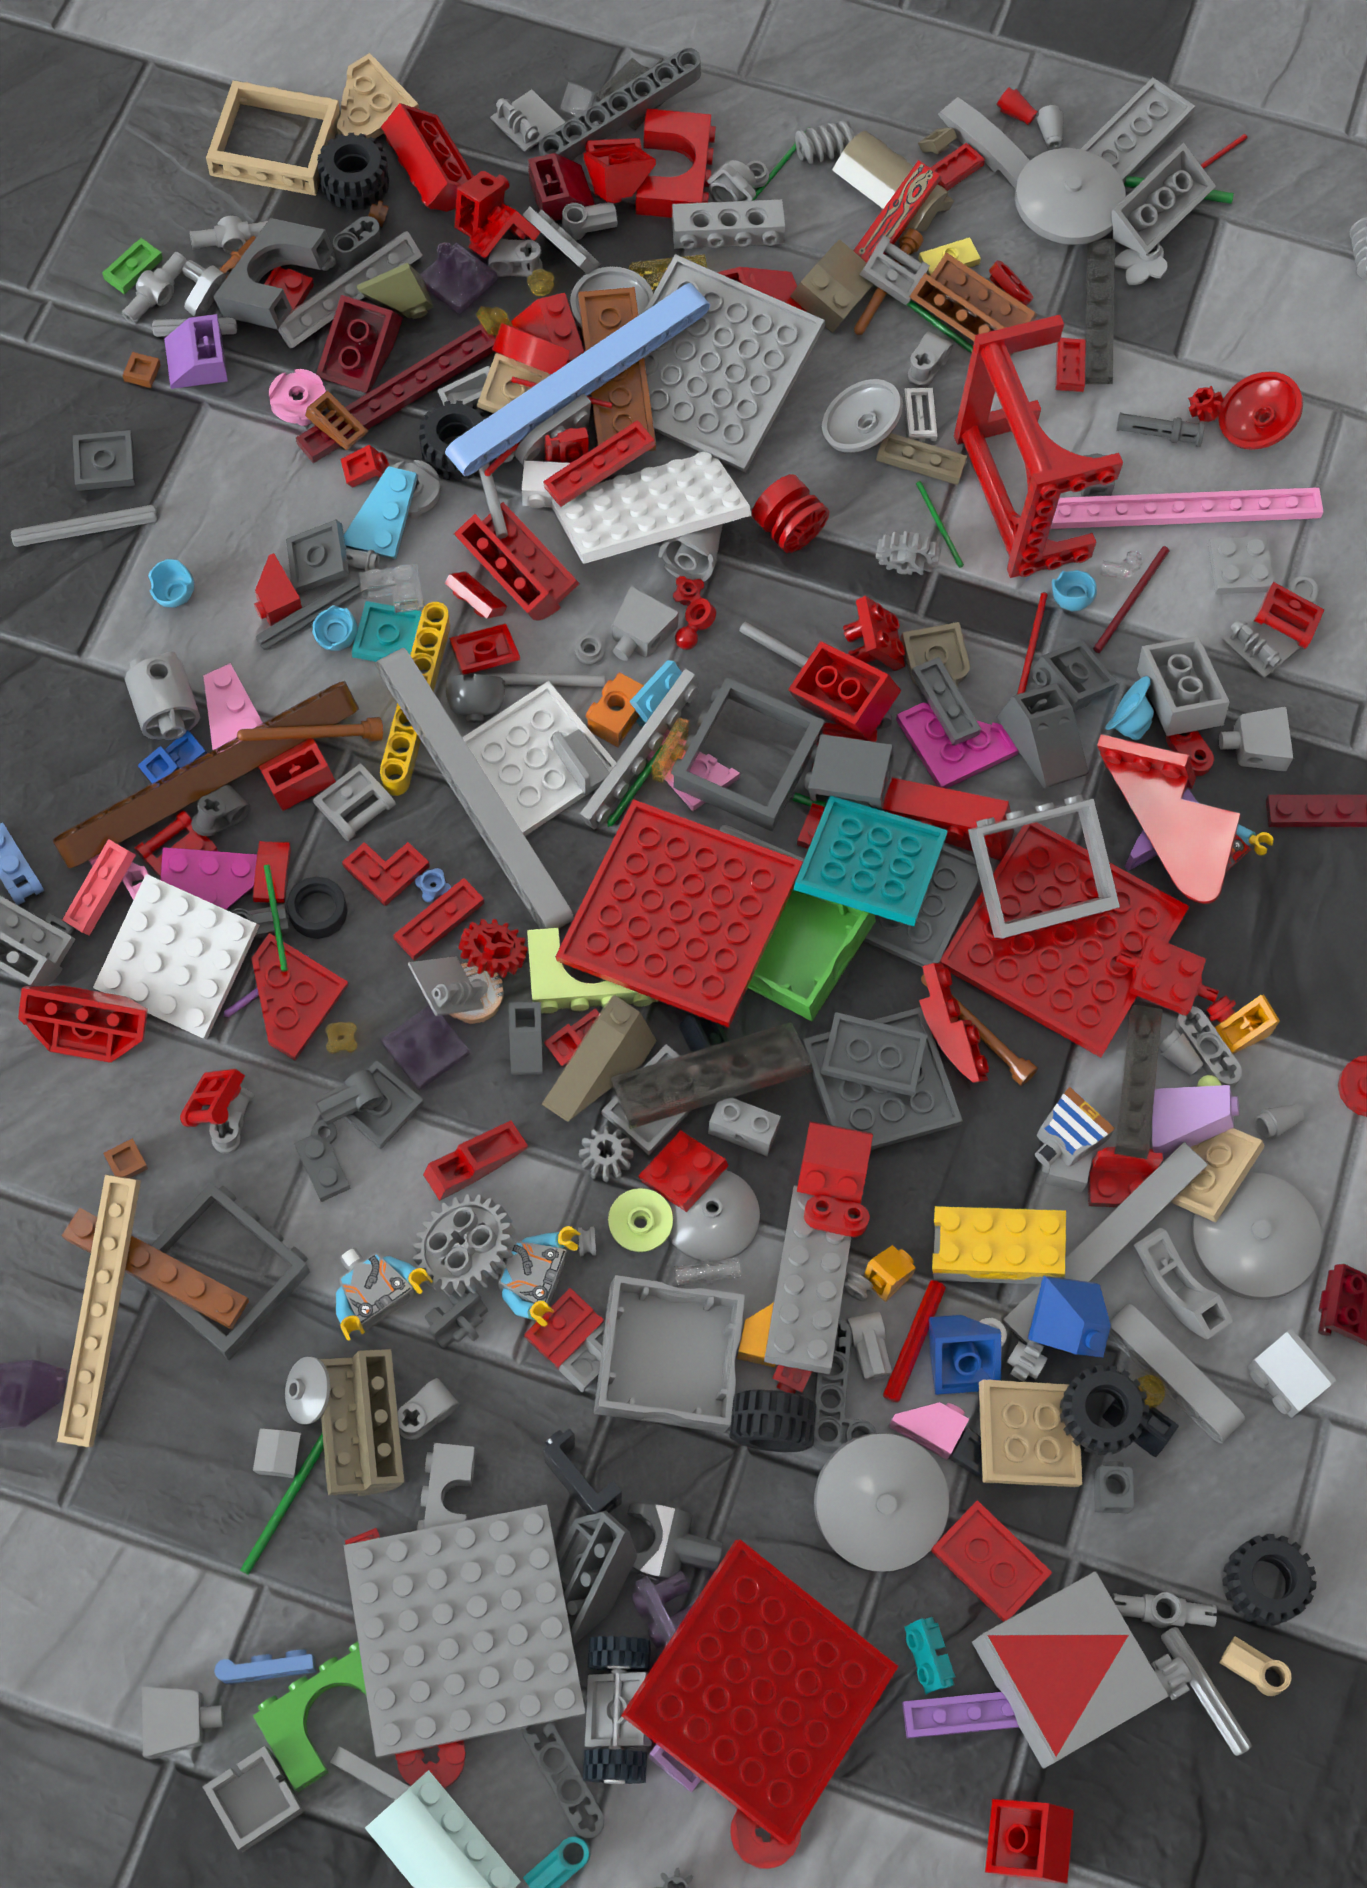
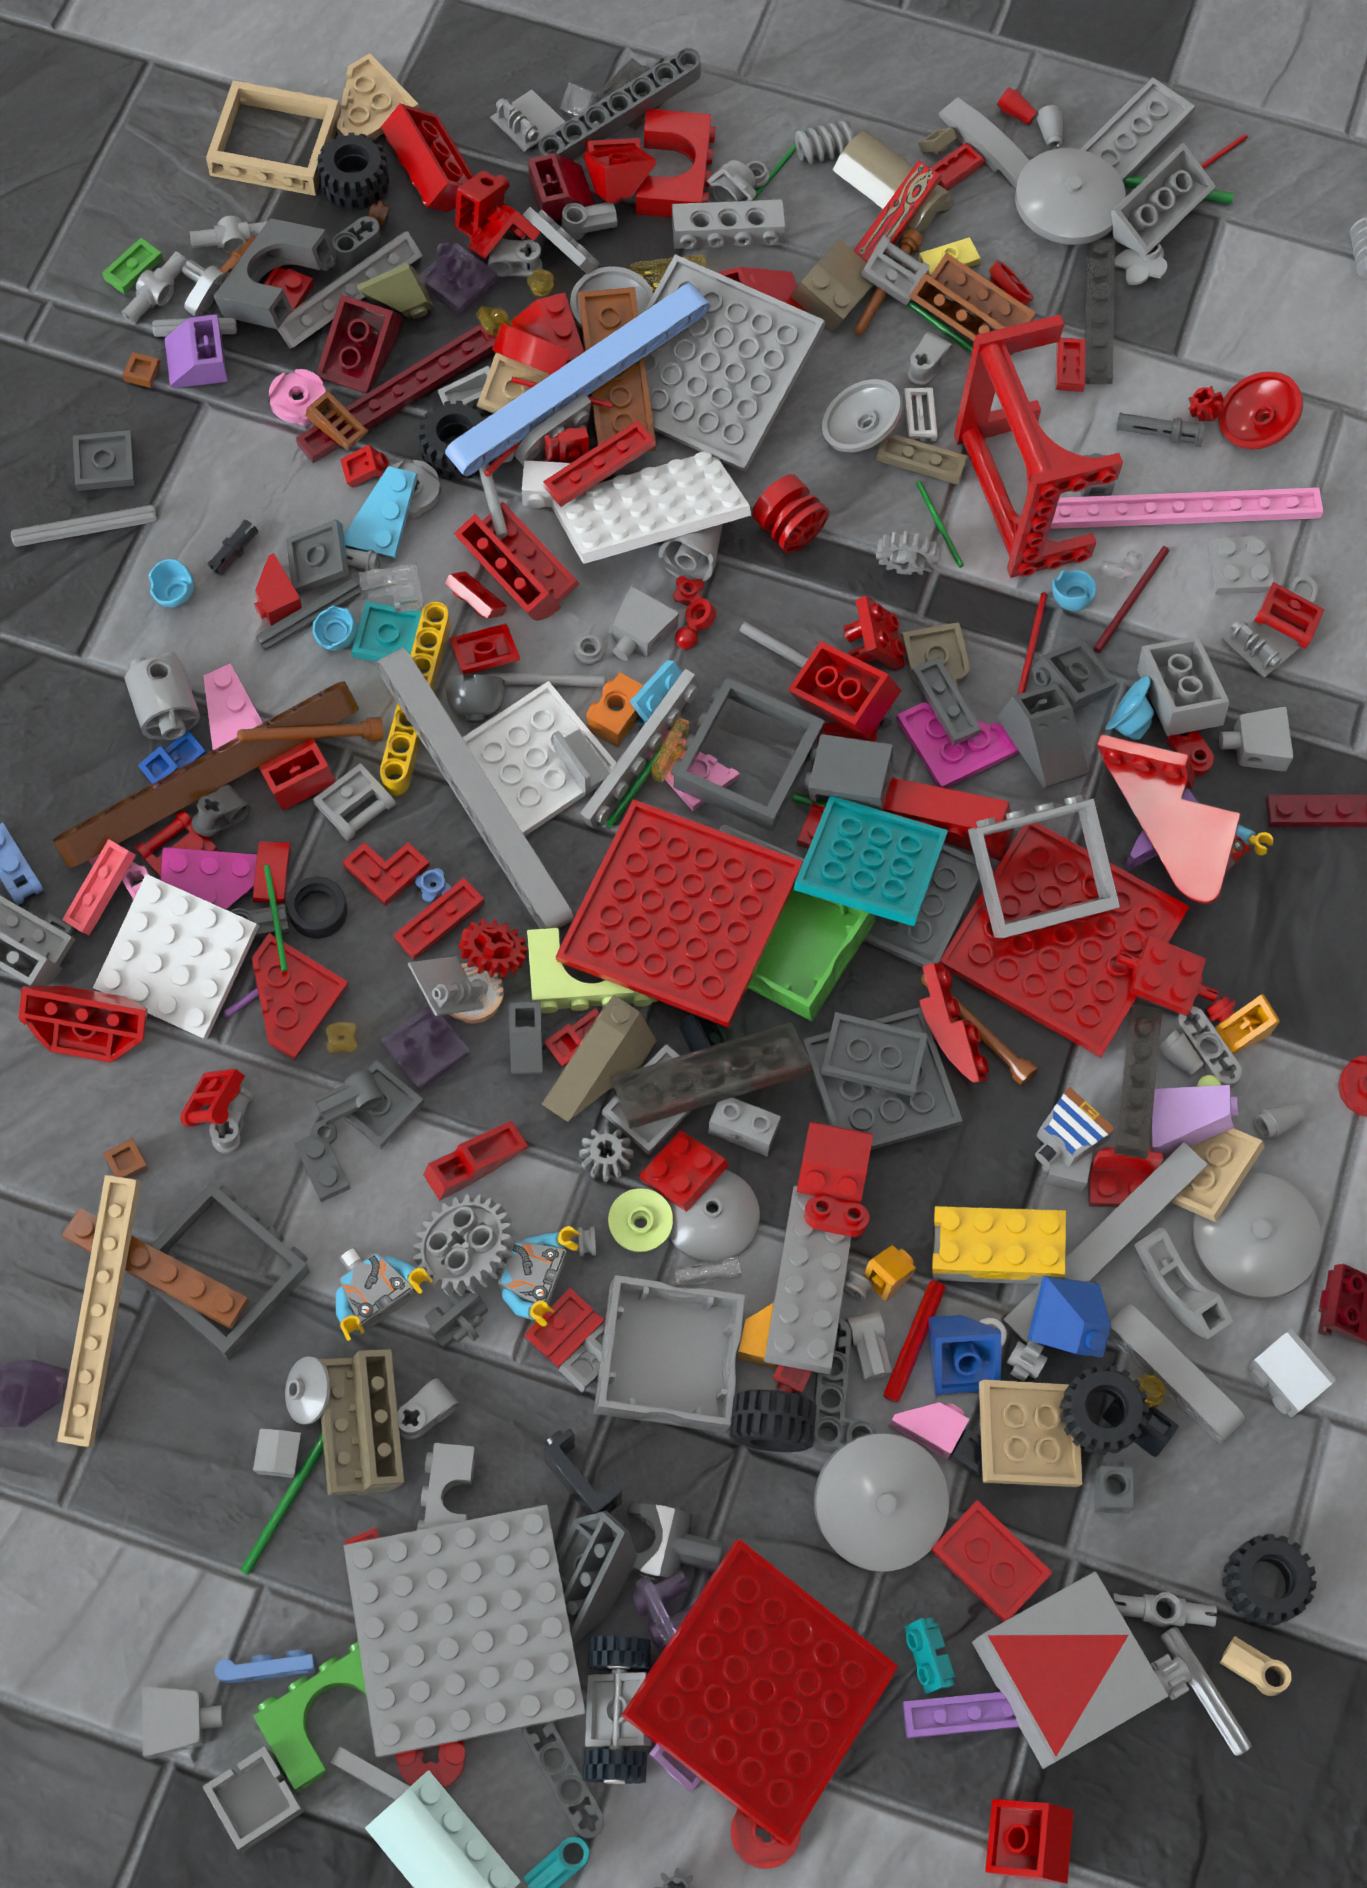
(233, 547): none -> black pin

